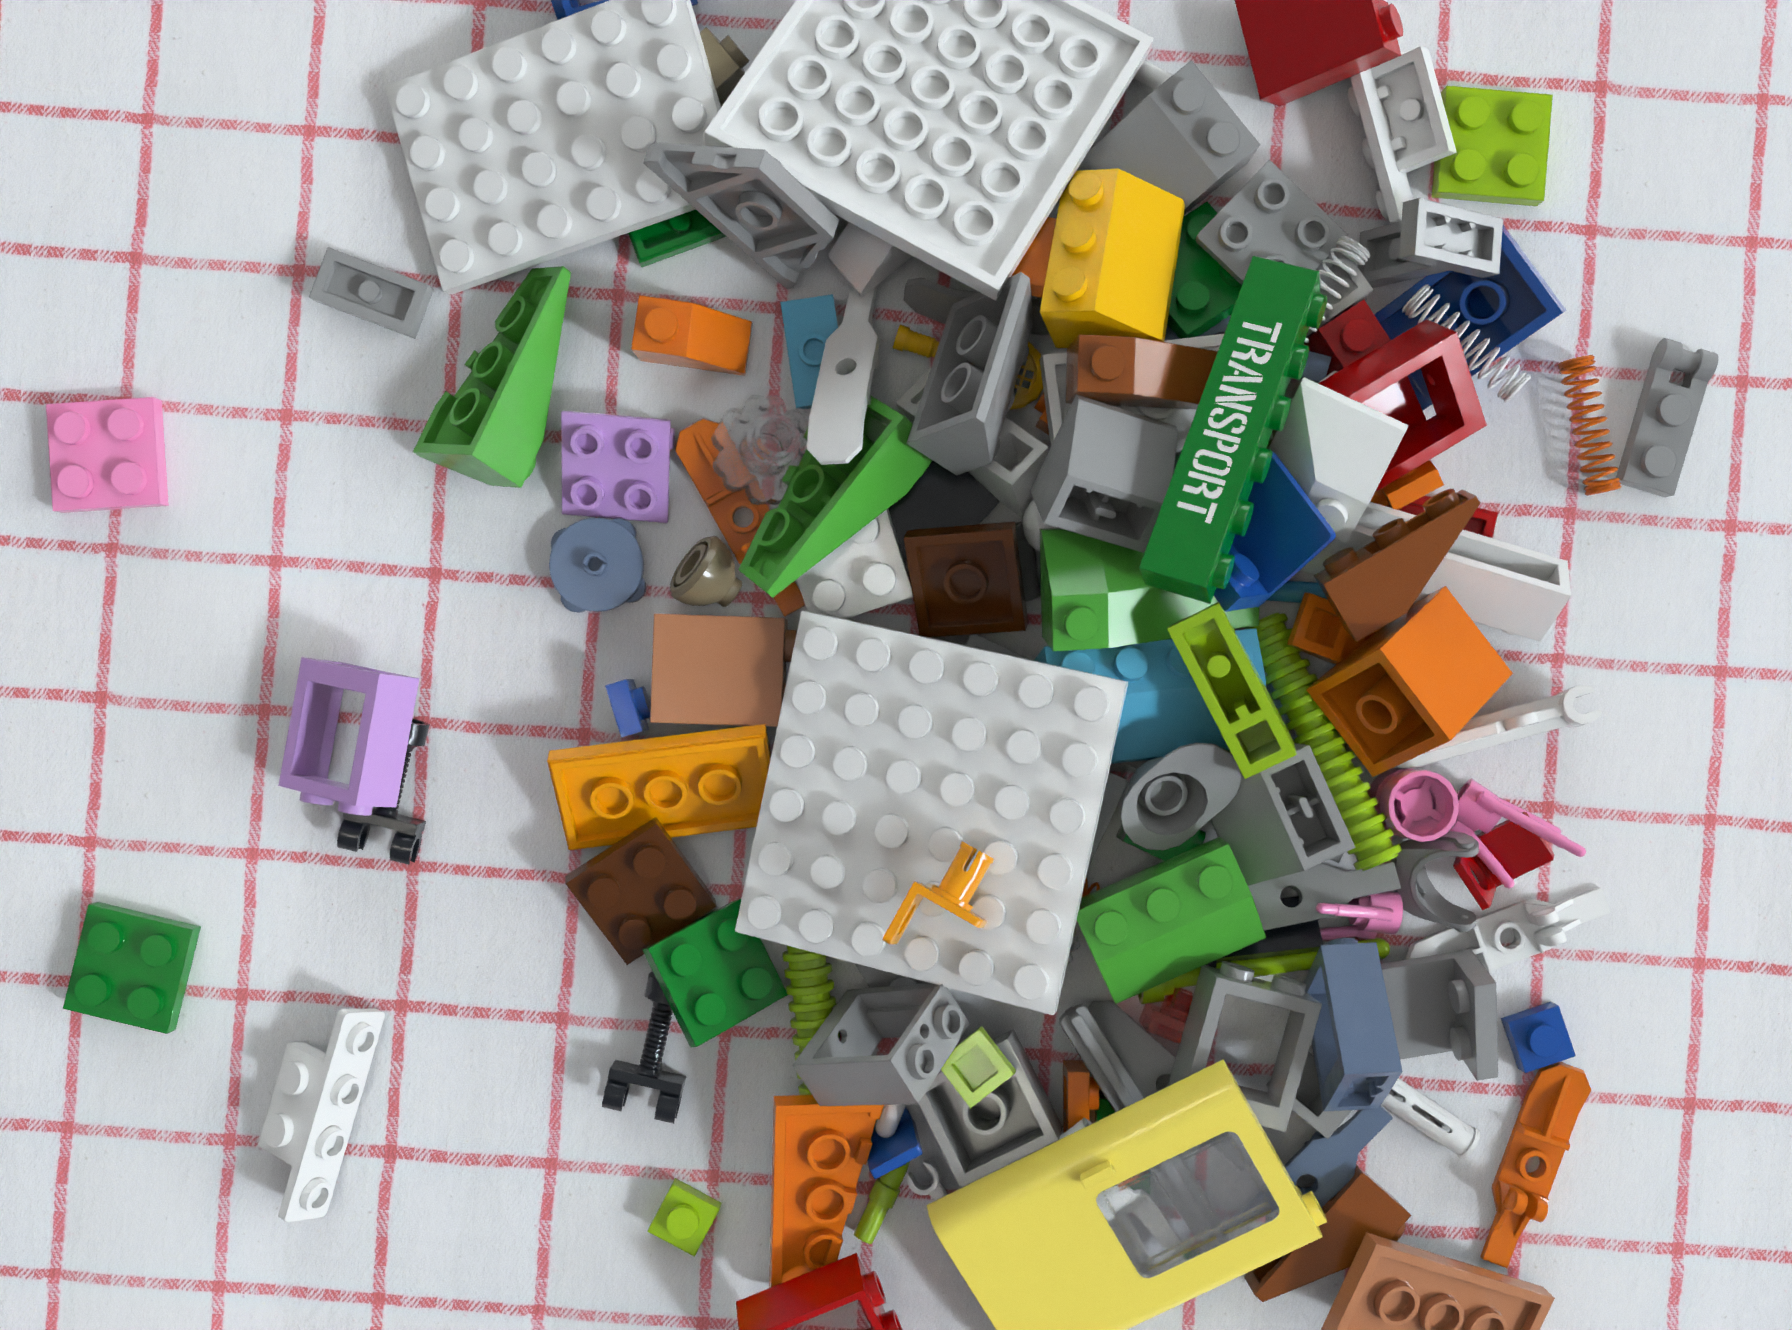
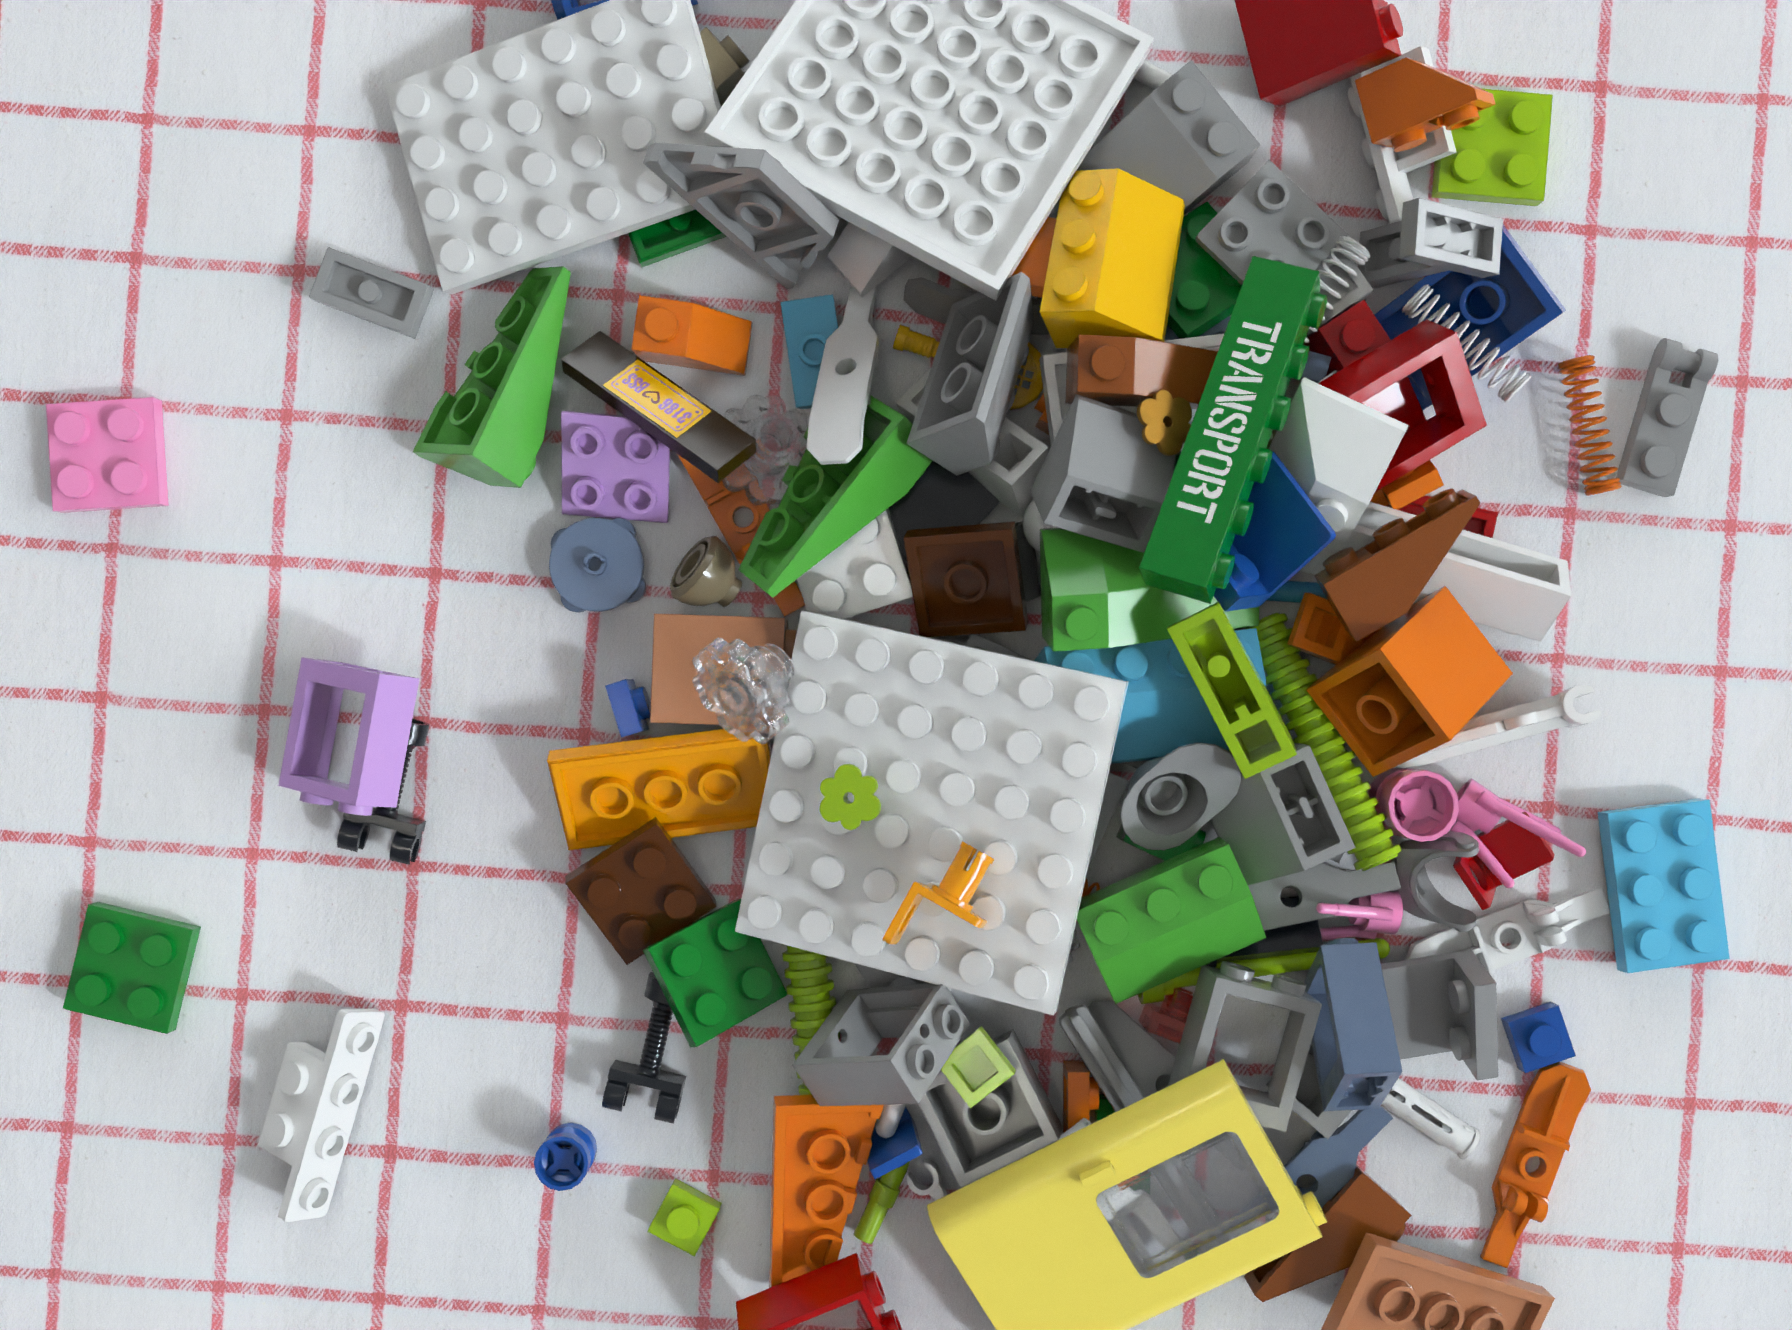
(557, 1164): none -> blue wheel
(659, 406): none -> dark brown tile
(745, 687): none -> clear plant
(836, 805): none -> lime plant
(1165, 421): none -> pearl gold plant
(1414, 99): none -> orange slope
(1663, 885): none -> medium azure plate

